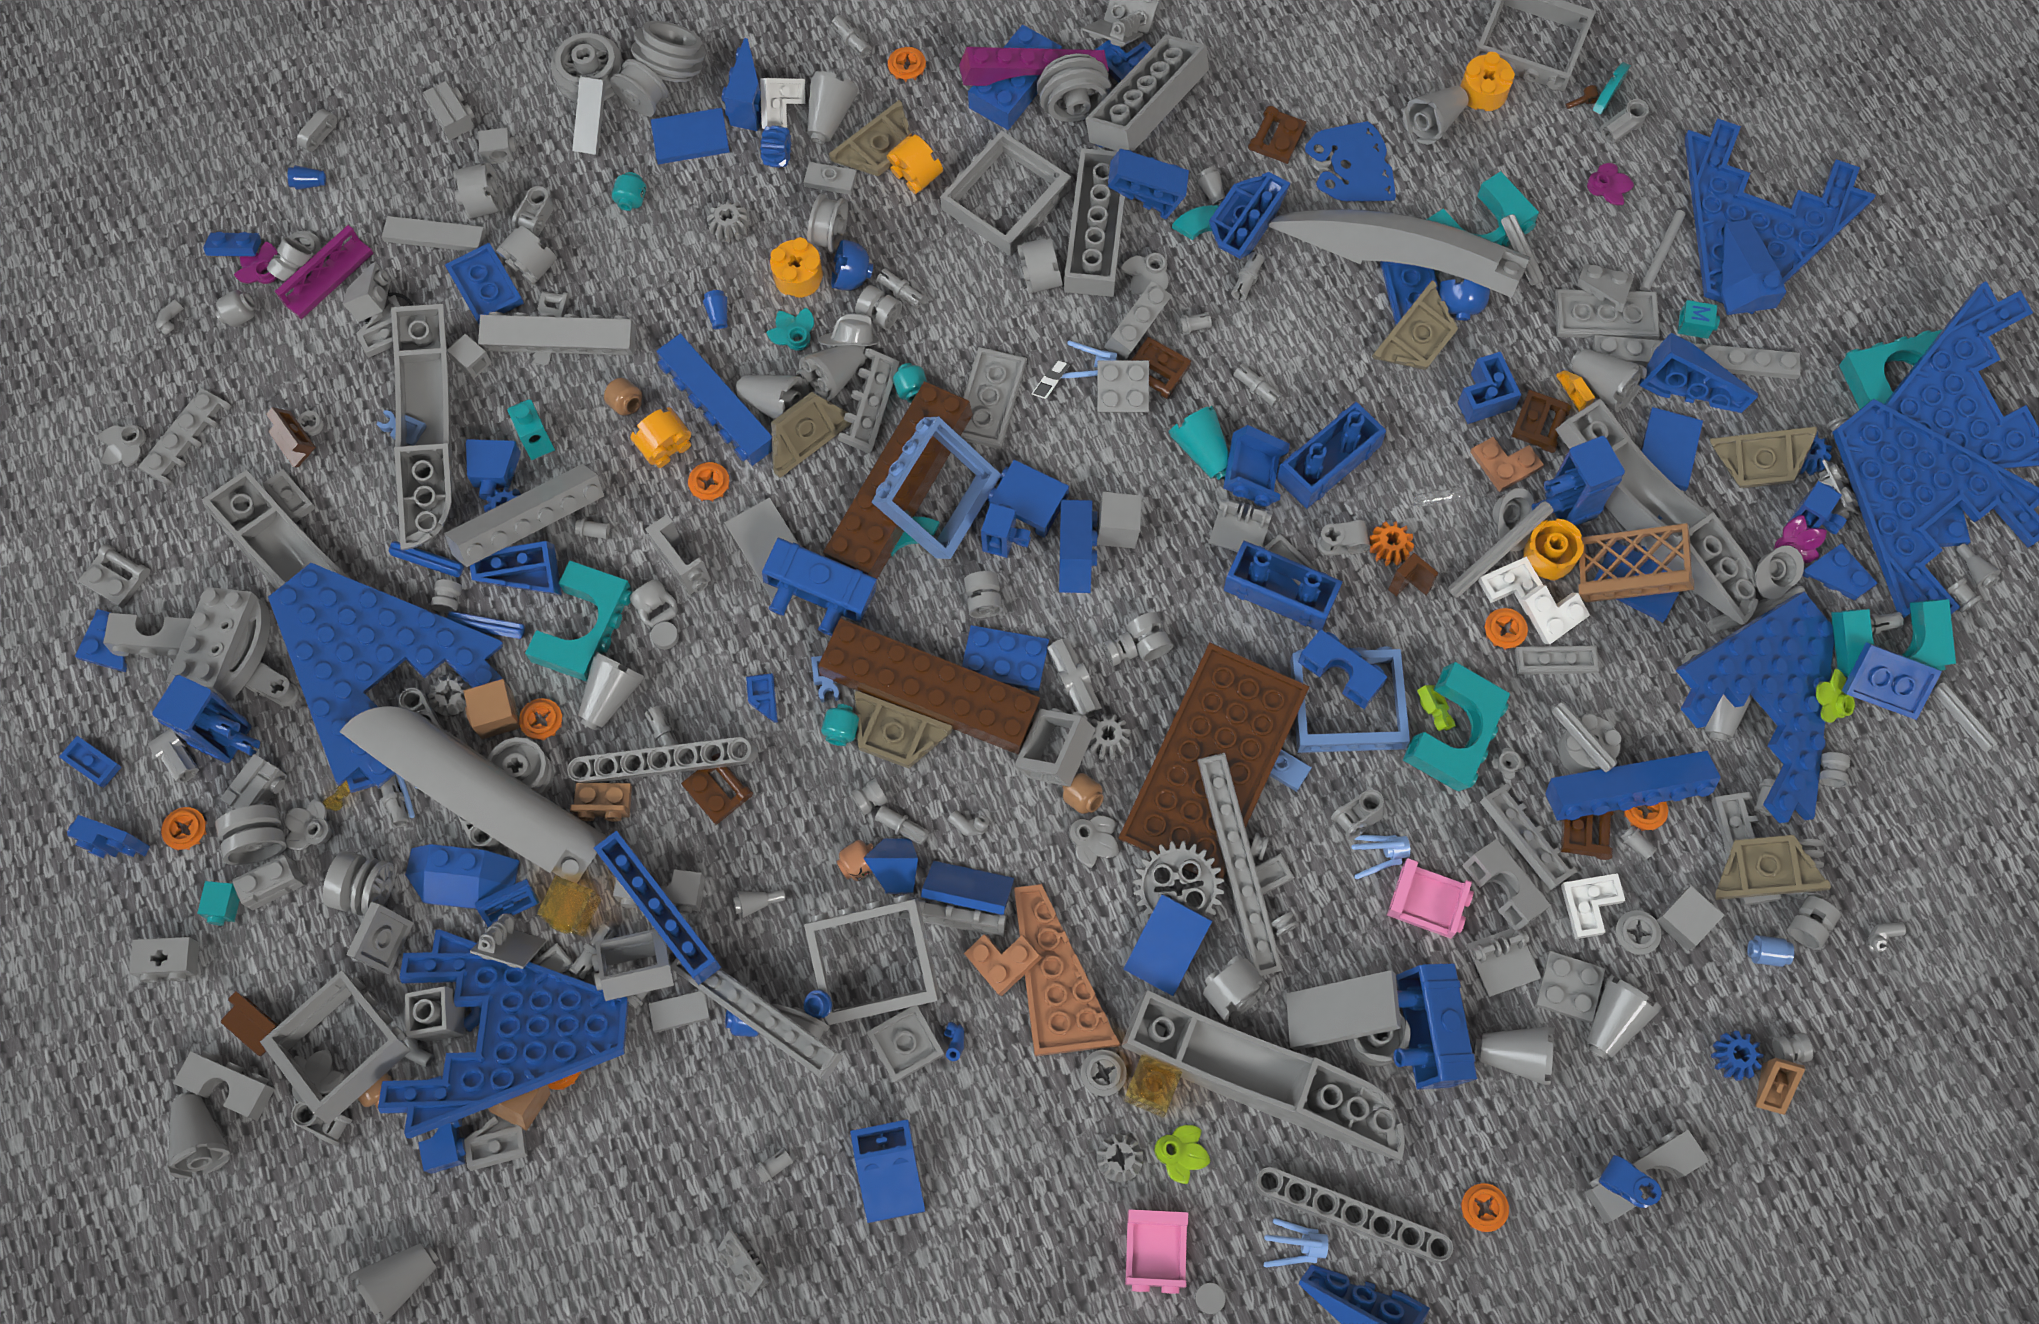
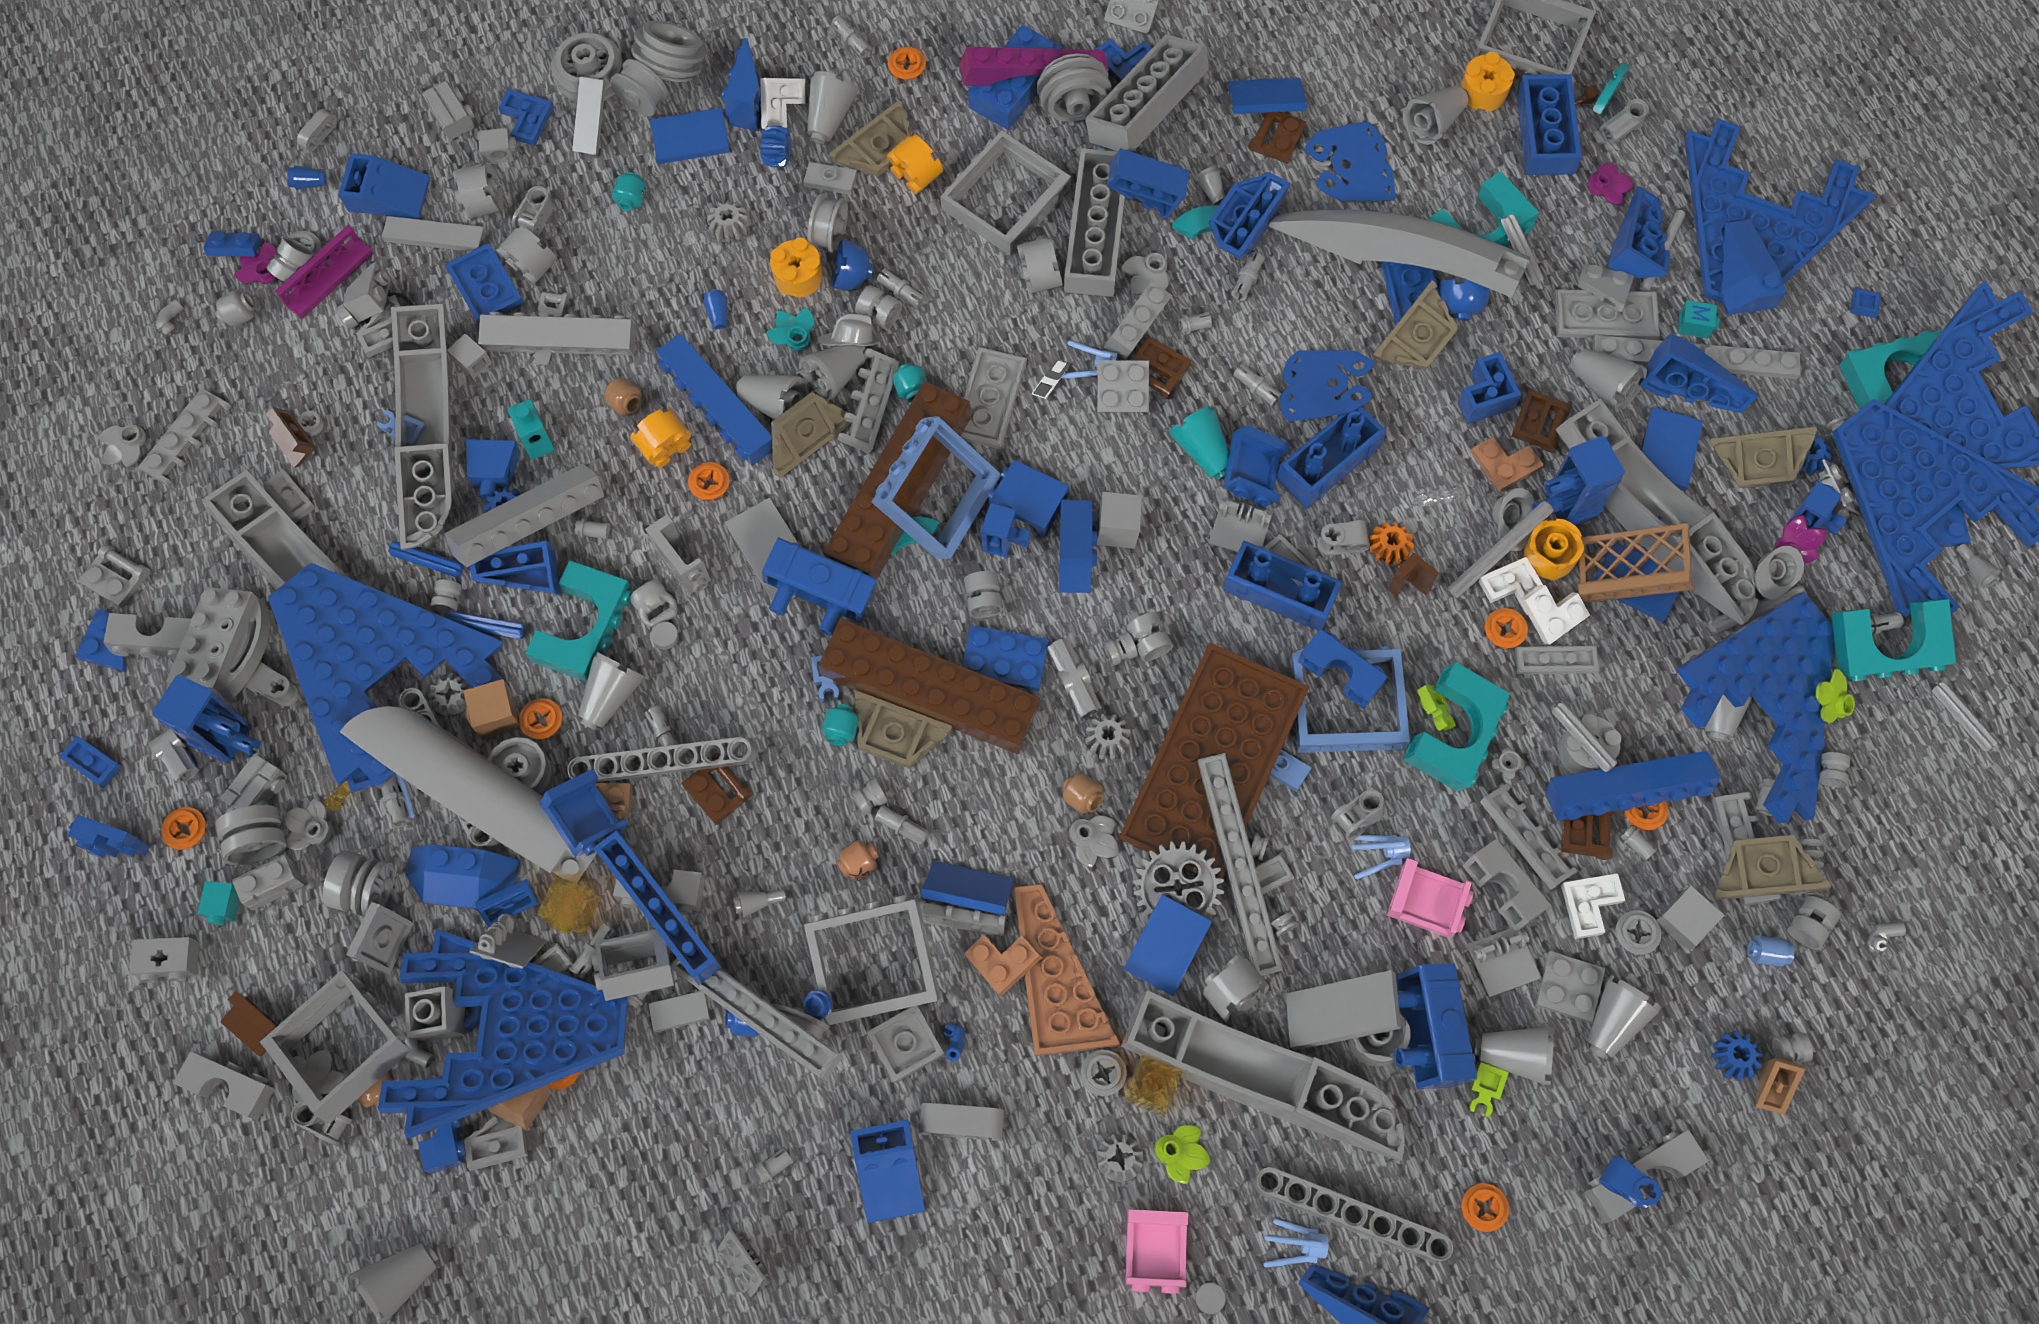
(194, 1138): light grey cone -> none
(346, 316): none -> light grey tile
(382, 187): none -> blue slope
(530, 112): none -> blue plate
(581, 813): none -> blue panel
(762, 695): blue tile -> none
(894, 865): blue slope -> none
(958, 1120): none -> light grey beam
(969, 827): light grey arm -> none
(1070, 755): light grey window -> none
(1119, 32): light grey hinge -> none
(1267, 95): none -> blue tile
(1310, 386): none -> blue piece
(1489, 1084): none -> lime plate
(1548, 124): none -> blue brick
(1576, 389): light orange tile -> none
(1640, 240): none -> blue wedge
(1841, 573): blue wing -> none
(1865, 303): none -> blue tile
(1891, 681): blue plate -> none
(1963, 595): light grey bush -> none

